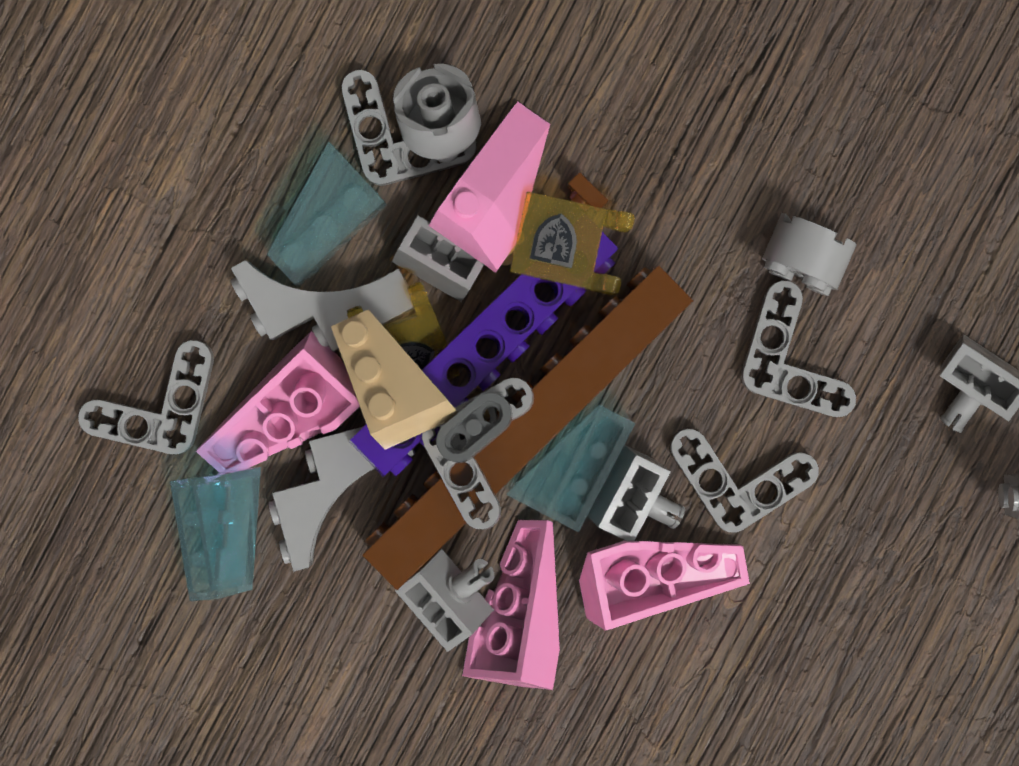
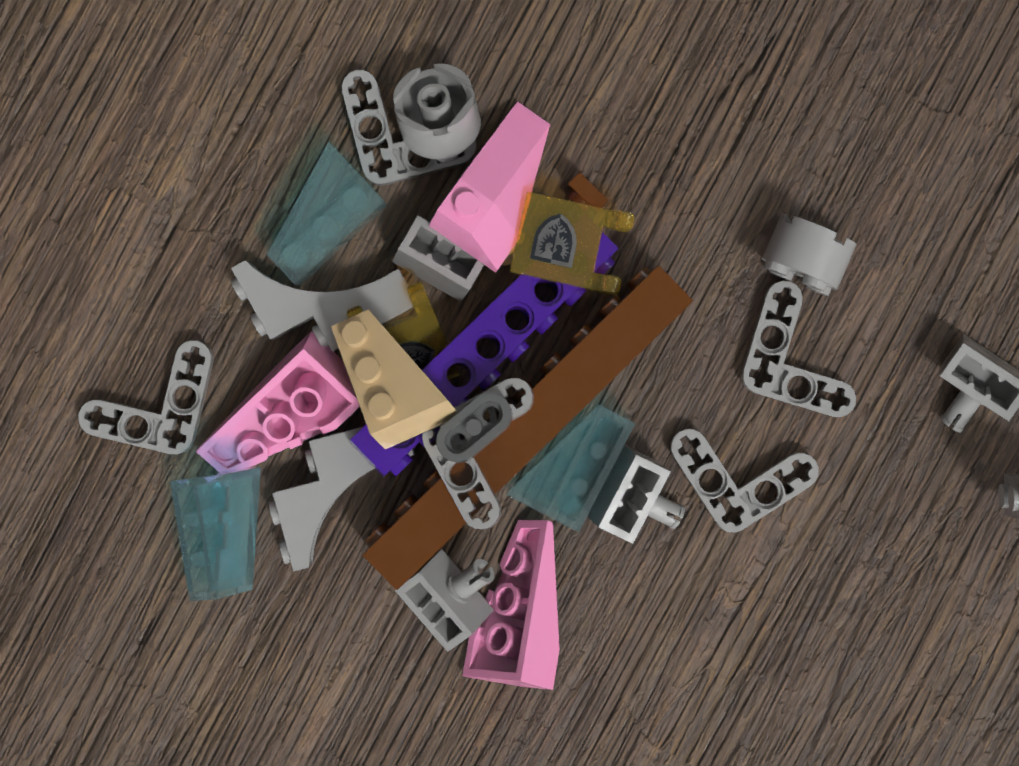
(650, 577): bright pink wedge -> none

